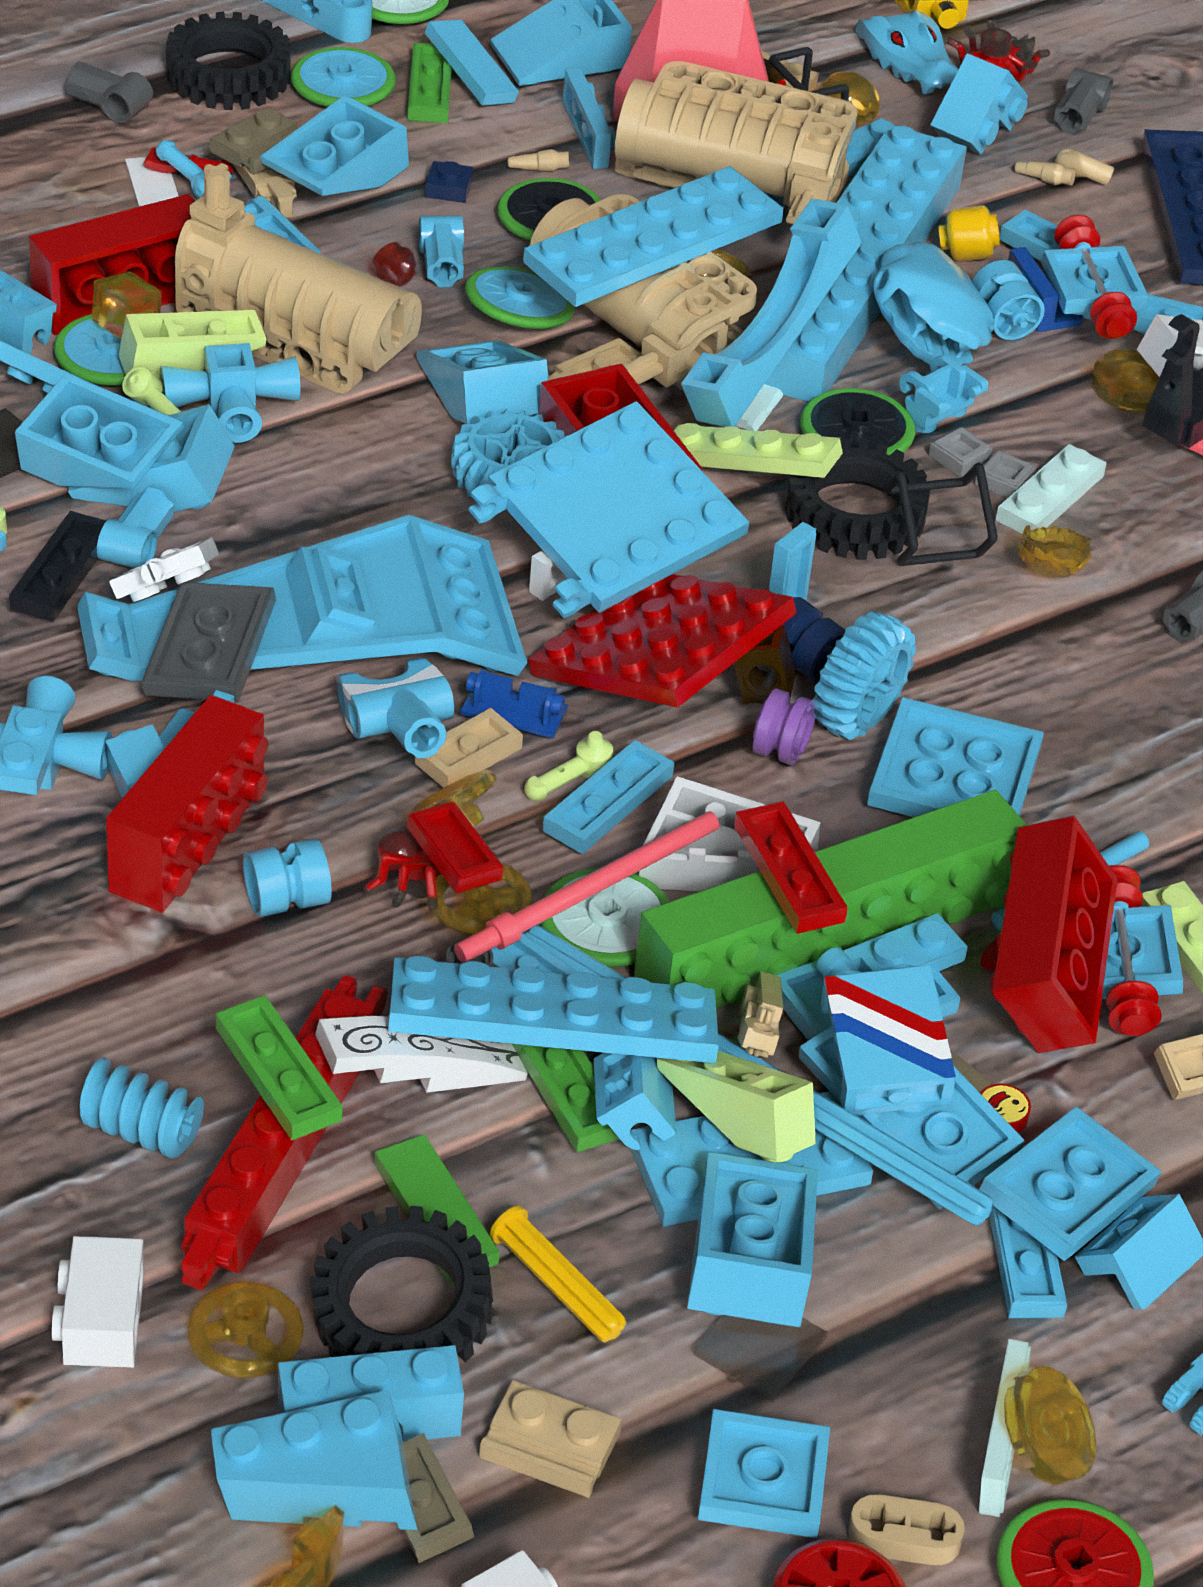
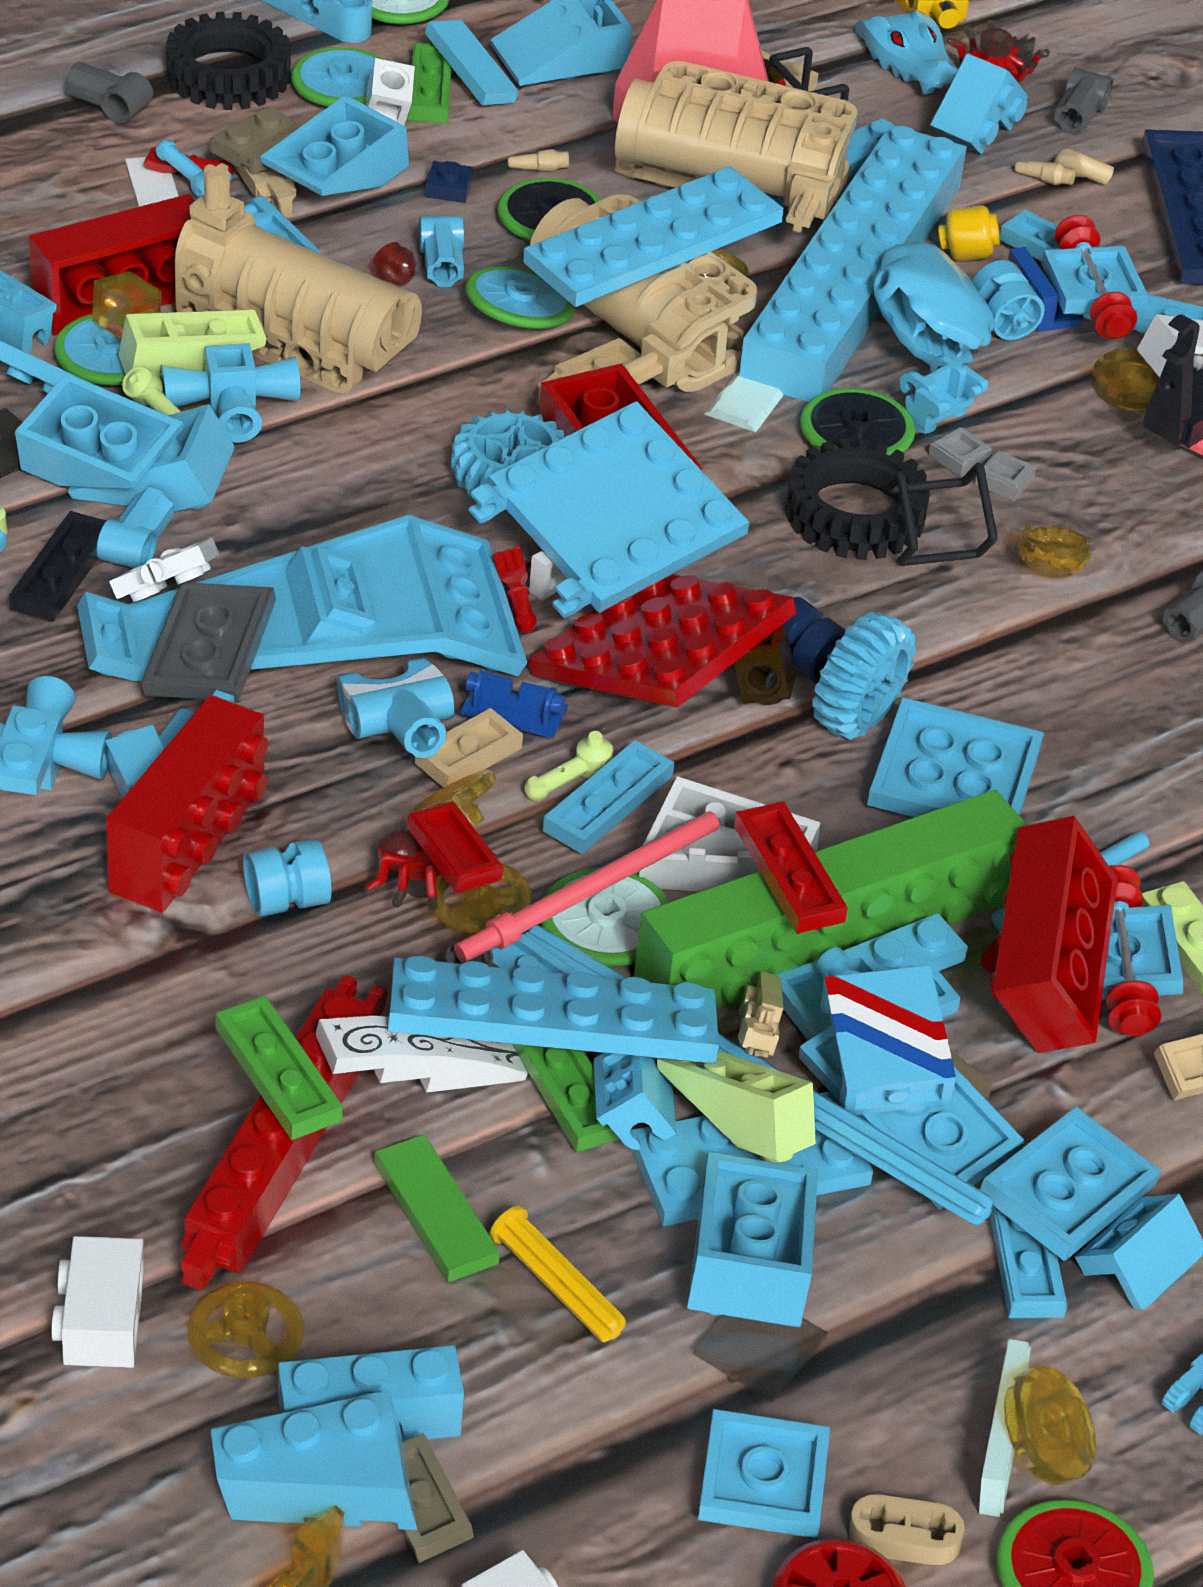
(137, 1112): medium azure piece -> none
(390, 89): none -> white brick
(402, 1238): black tyre -> none
(485, 378): medium azure slope -> none
(513, 575): none -> red piece
(550, 1438): tan plate -> none
(588, 118): medium azure plate -> none
(760, 450): yellowish green plate -> none
(783, 726): medium lavender wheel -> none
(793, 562): medium azure tile -> none
(820, 248): medium azure arch -> none
(861, 94): clear yellow hair -> none
(1010, 1104): tile -> none
(1051, 490): light aqua plate -> none

